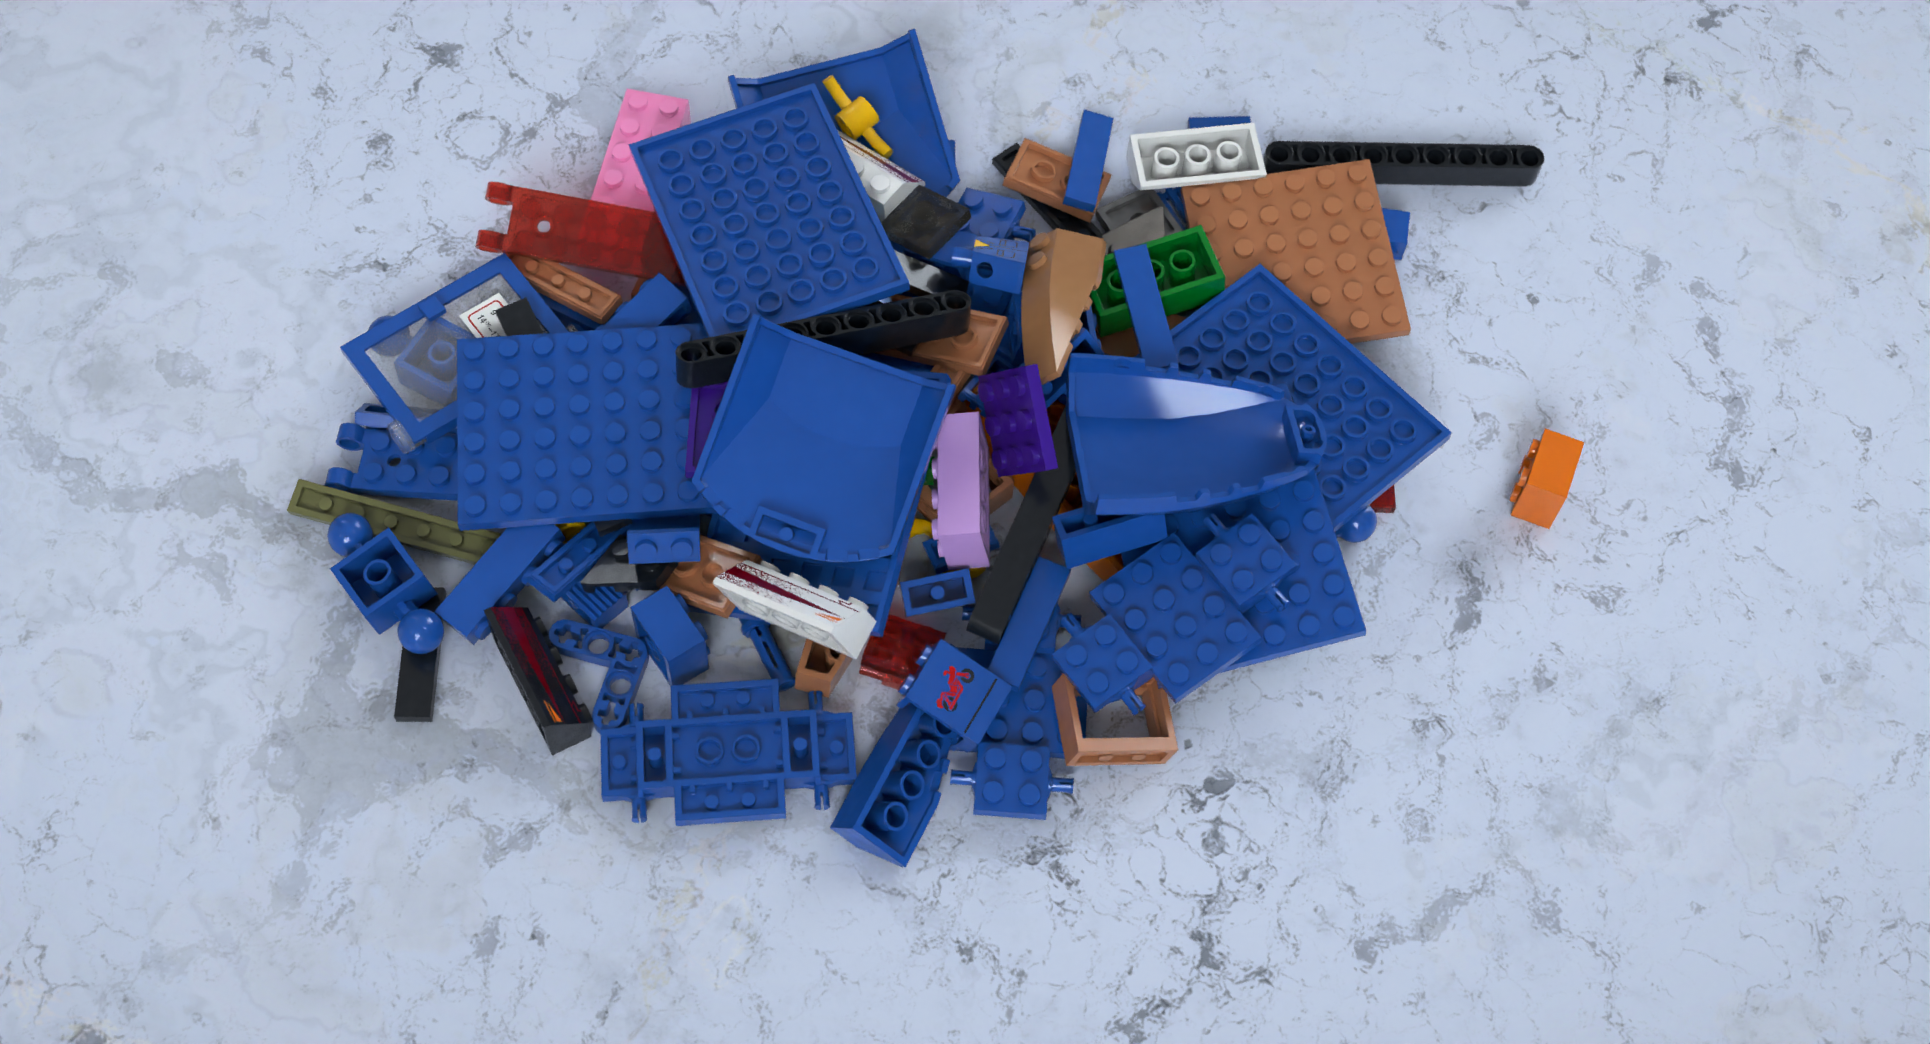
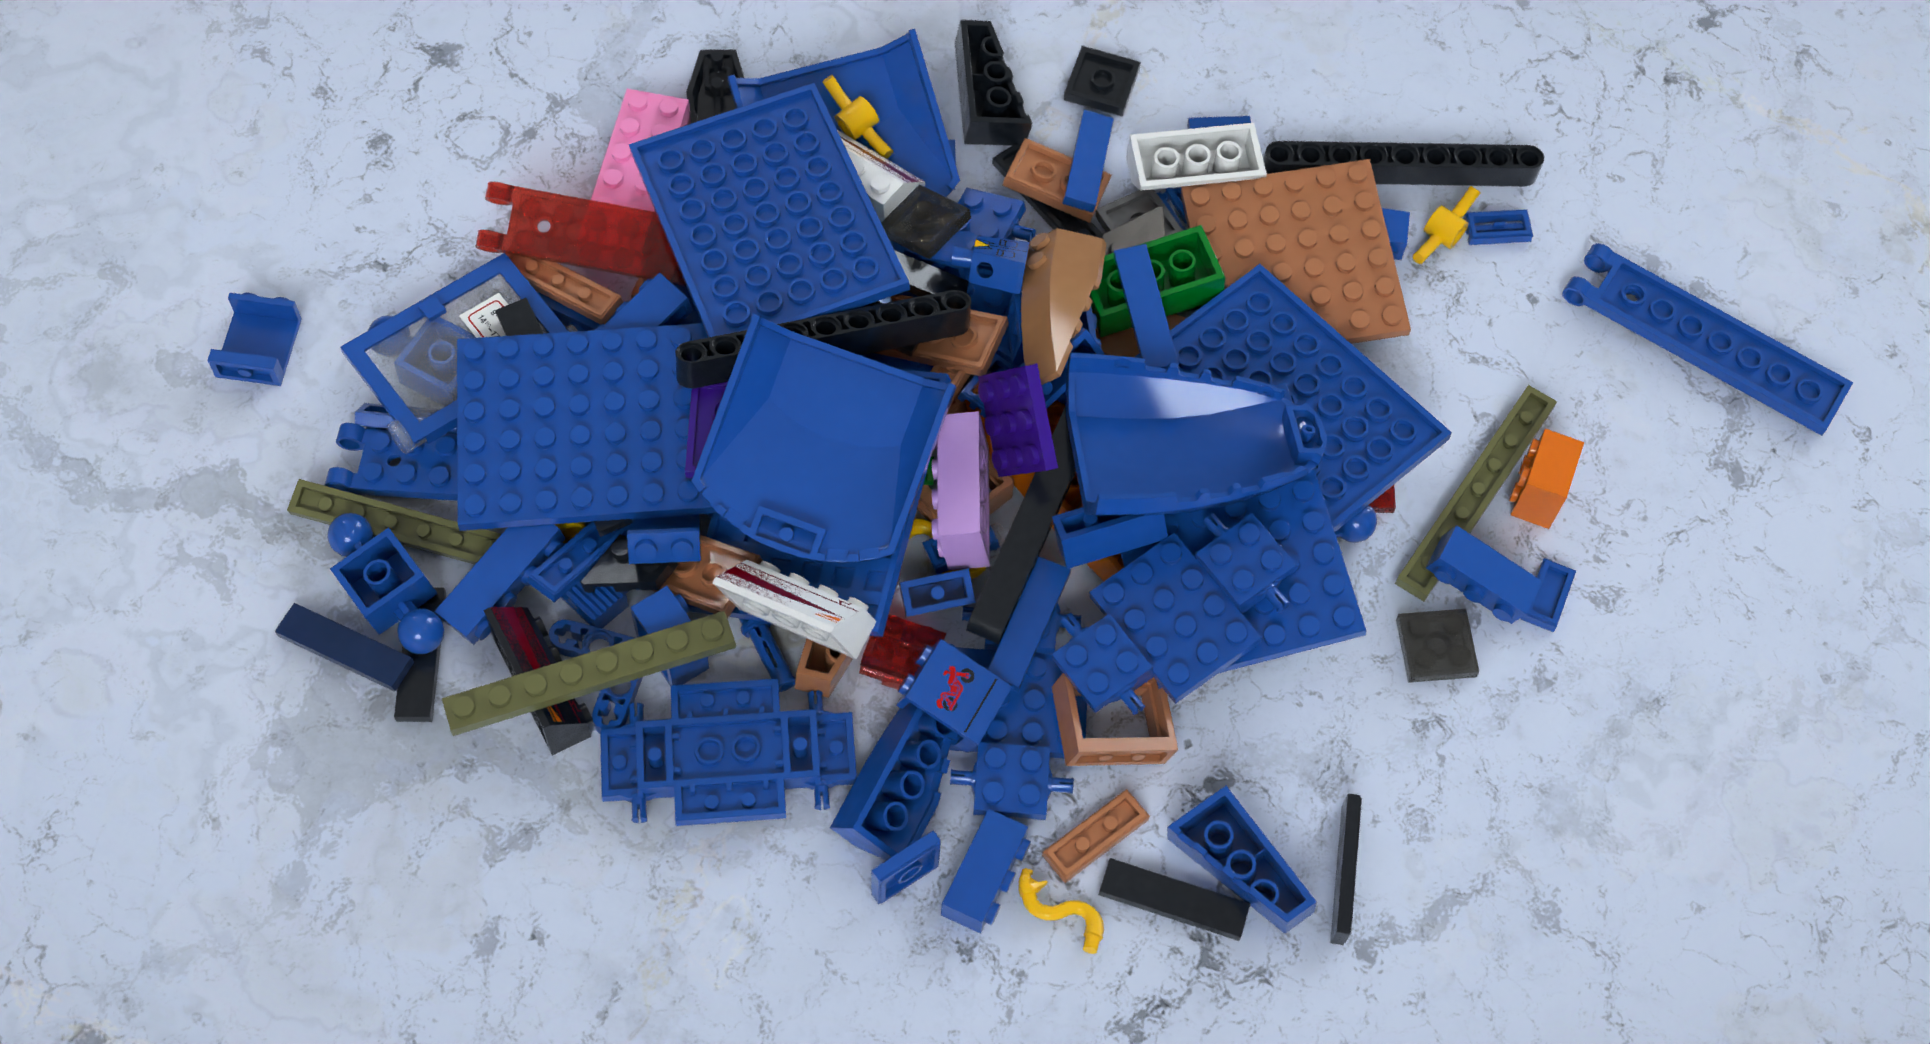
(257, 340): none -> blue panel
(344, 647): none -> dark blue tile
(588, 673): none -> olive plate
(709, 86): none -> black piece
(905, 867): none -> blue tile
(986, 871): none -> blue brick
(988, 99): none -> black wedge
(1094, 924): none -> yellow animal
(1095, 836): none -> nougat tile
(1102, 81): none -> black plate
(1174, 899): none -> black tile
(1241, 857): none -> blue wedge
(1346, 869): none -> black tile
(1437, 645): none -> clear smoke plate
(1446, 226): none -> yellow piece
(1479, 485): none -> olive plate
(1484, 575): none -> blue brick
(1499, 231): none -> blue tile
(1551, 596): none -> blue tile
(1710, 339): none -> blue hinge

